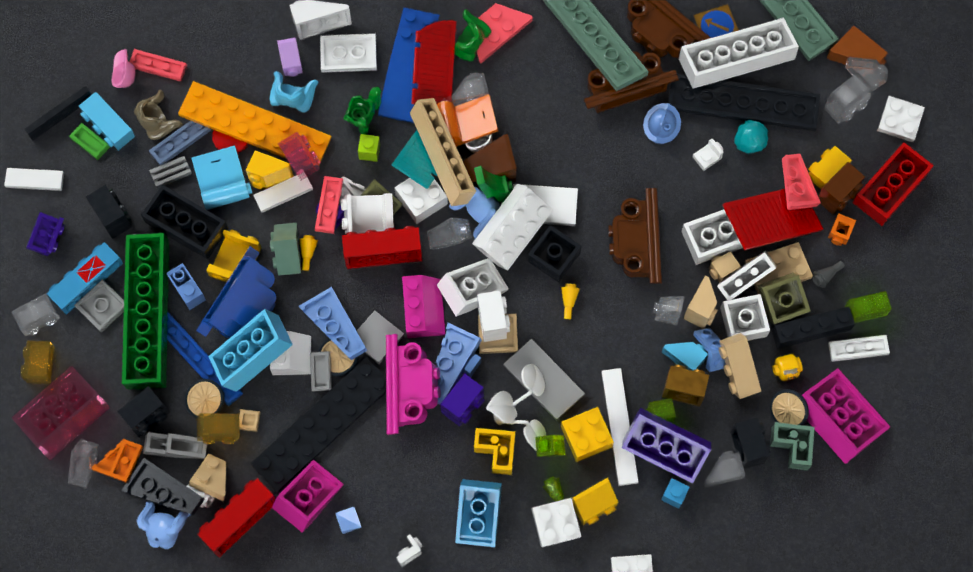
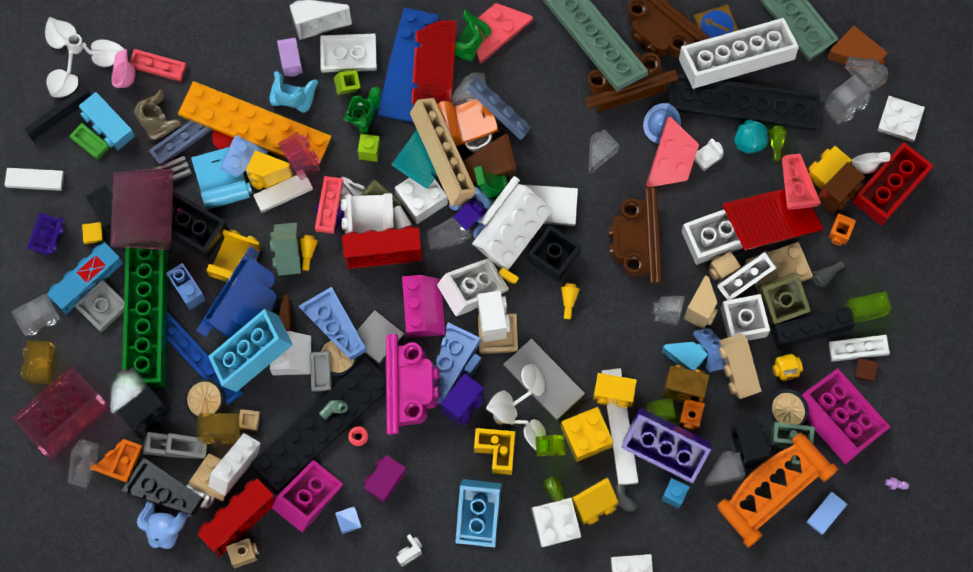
(62, 33): none -> white plant
(92, 233): none -> yellow tile
(125, 388): none -> clear slope
(142, 209): none -> clear pink slope
(234, 464): none -> white brick
(239, 156): none -> light blue wing
(242, 553): none -> tan brick
(285, 313): none -> reddish brown slope
(333, 406): none -> sand green arm
(347, 82): none -> lime brick
(358, 430): none -> coral plate
(384, 479): none -> magenta brick
(400, 219): none -> white cone
(470, 213): none -> dark purple brick
(498, 108): none -> sand blue plate
(499, 201): none -> white bar
(510, 277): none -> yellow tile
(601, 149): none -> clear slope
(614, 390): none -> yellow brick
(624, 501): none -> dark grey arm
(673, 156): none -> coral wing
(691, 407): none -> orange brick
(777, 137): none -> clear neon green cone
(812, 465): none -> orange piece
(826, 513): none -> light blue tile
(866, 370): none -> copper tile
(870, 162): none -> white cap
(894, 483): none -> lavender piece

